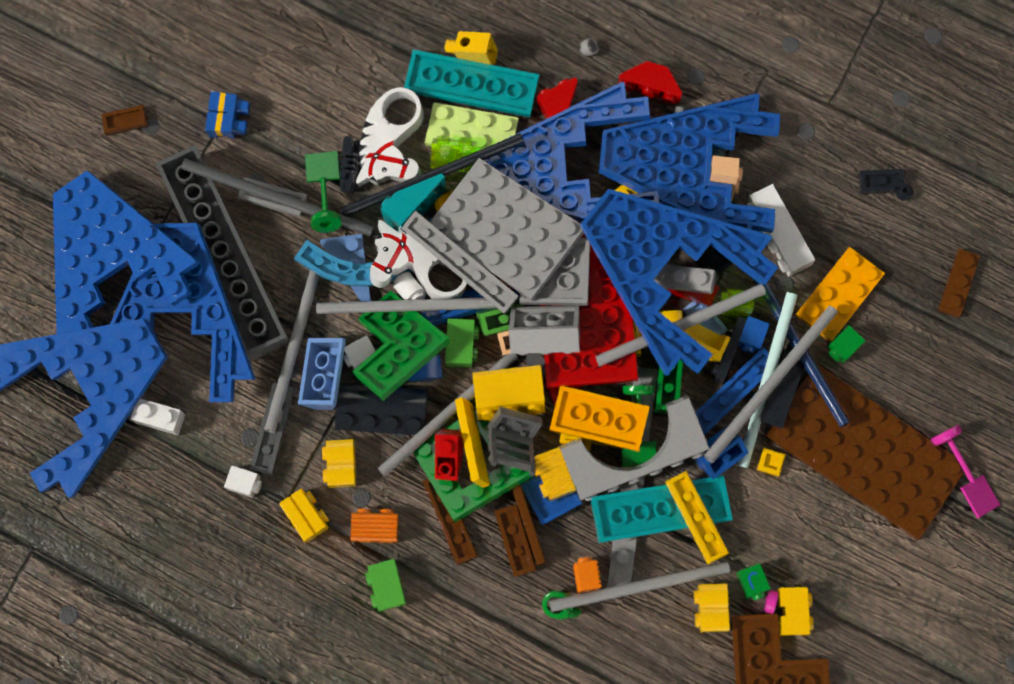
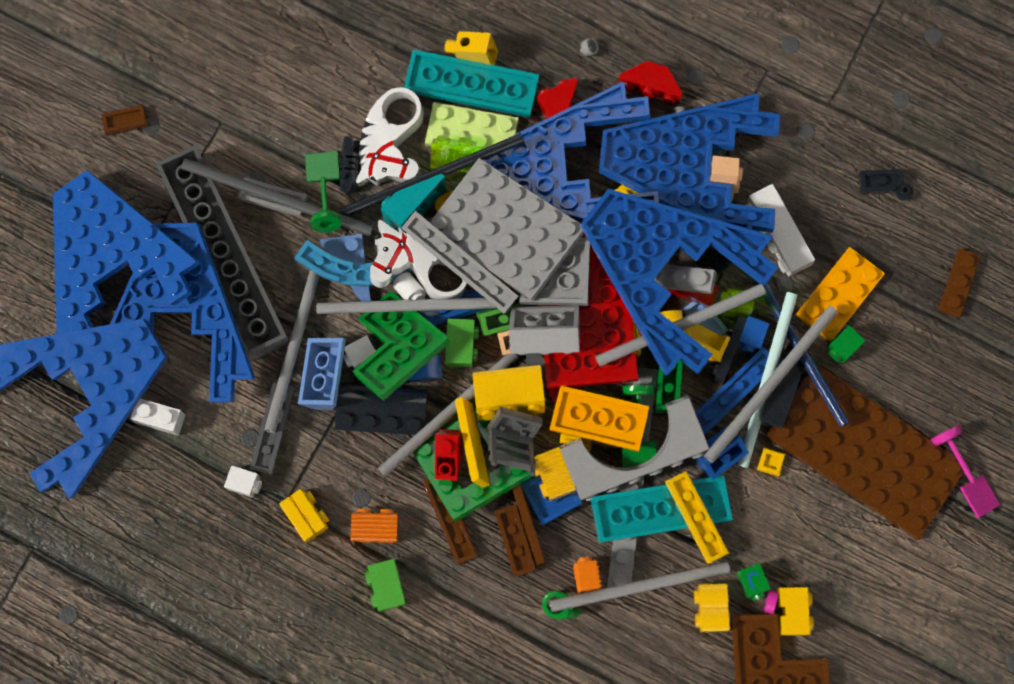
(223, 115): blue hips -> none
(340, 463): yellow brick -> none

